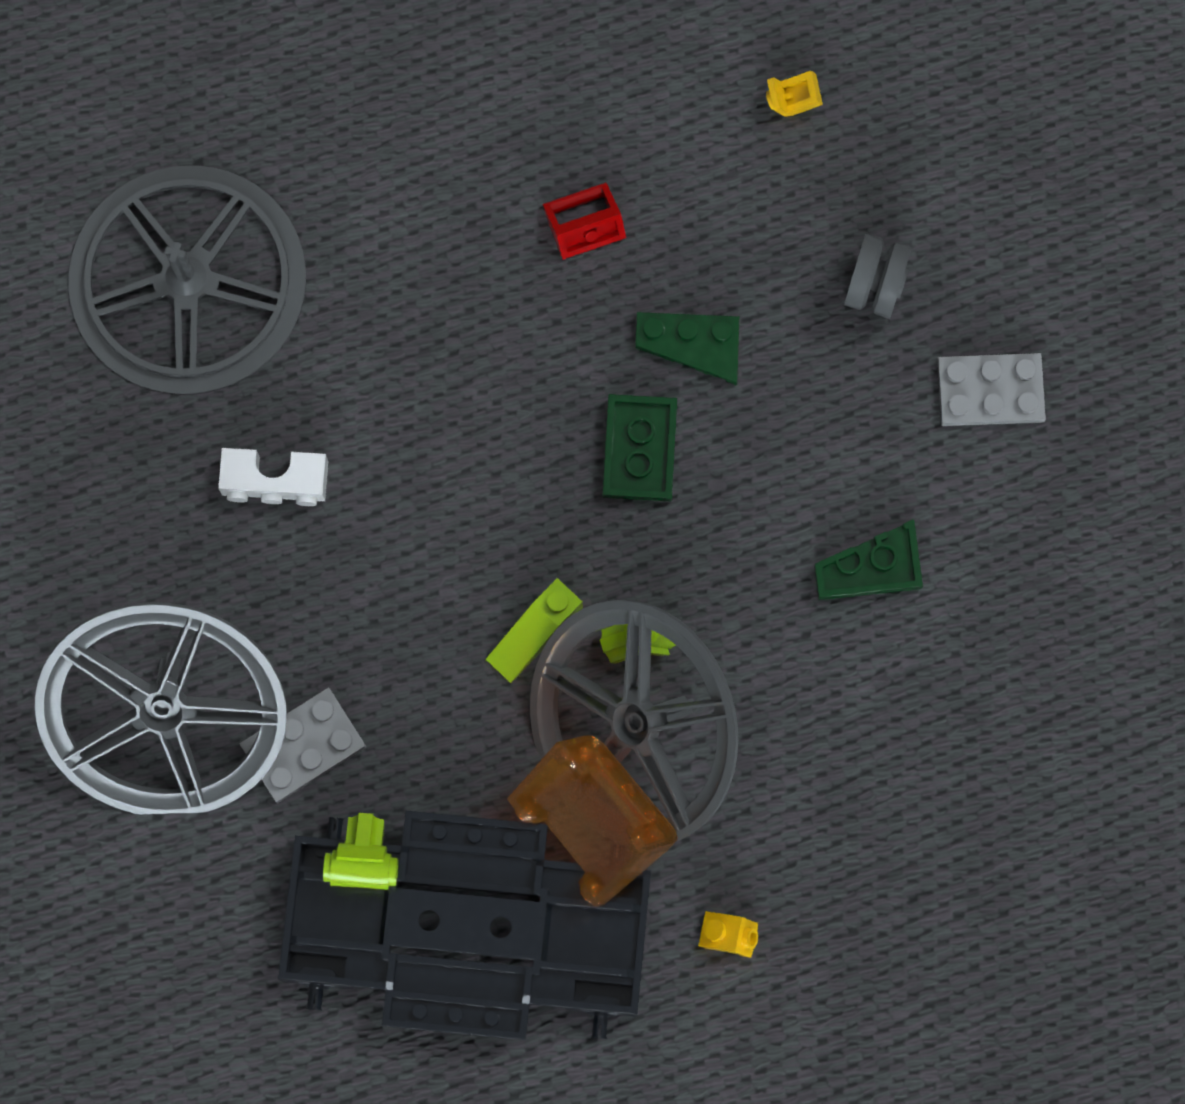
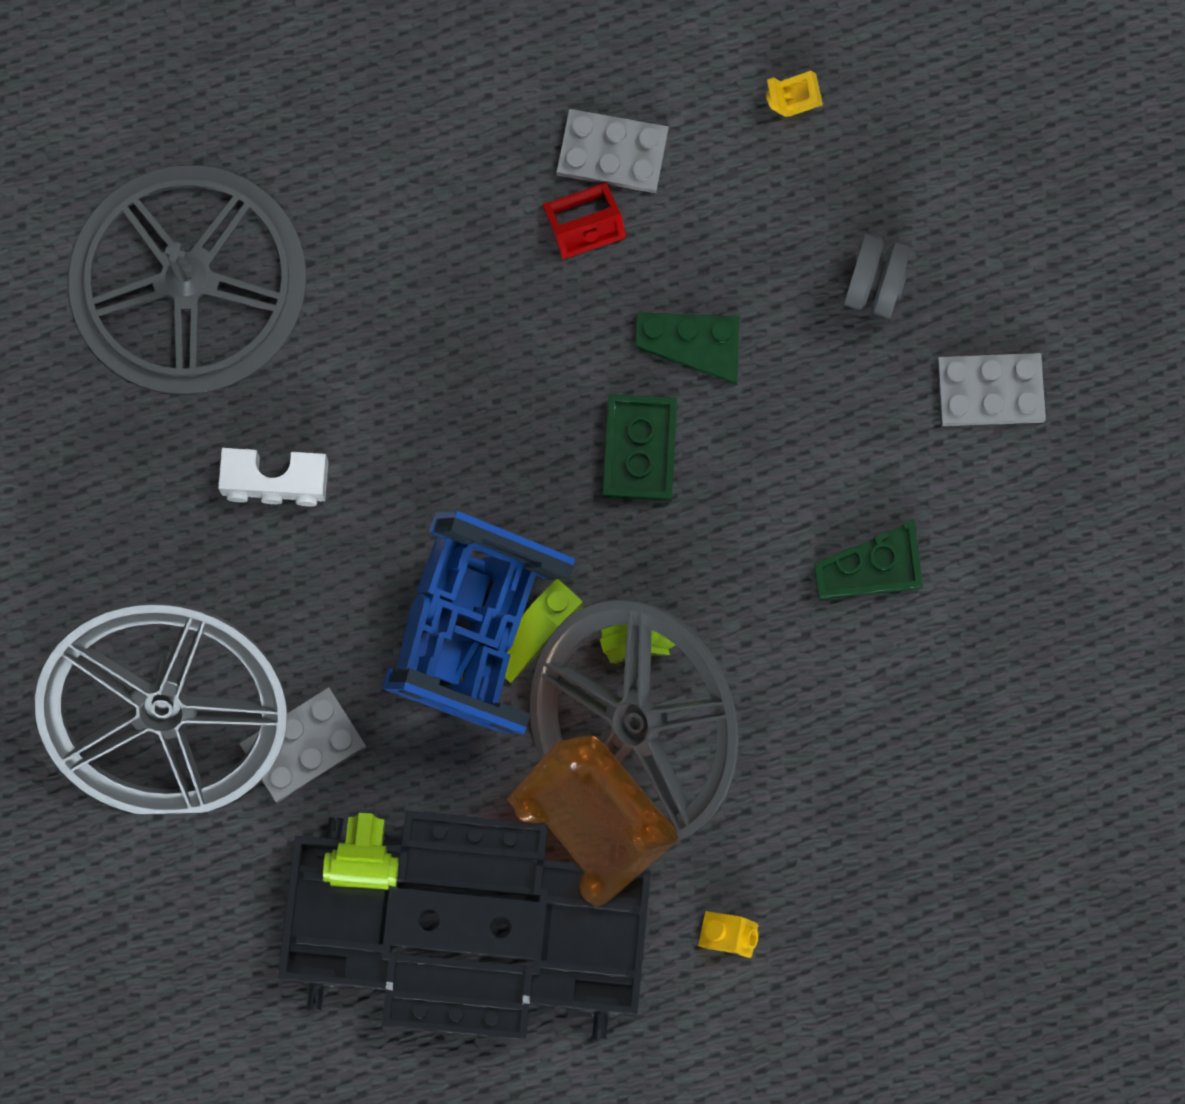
(450, 591): none -> blue container
(612, 151): none -> light grey plate

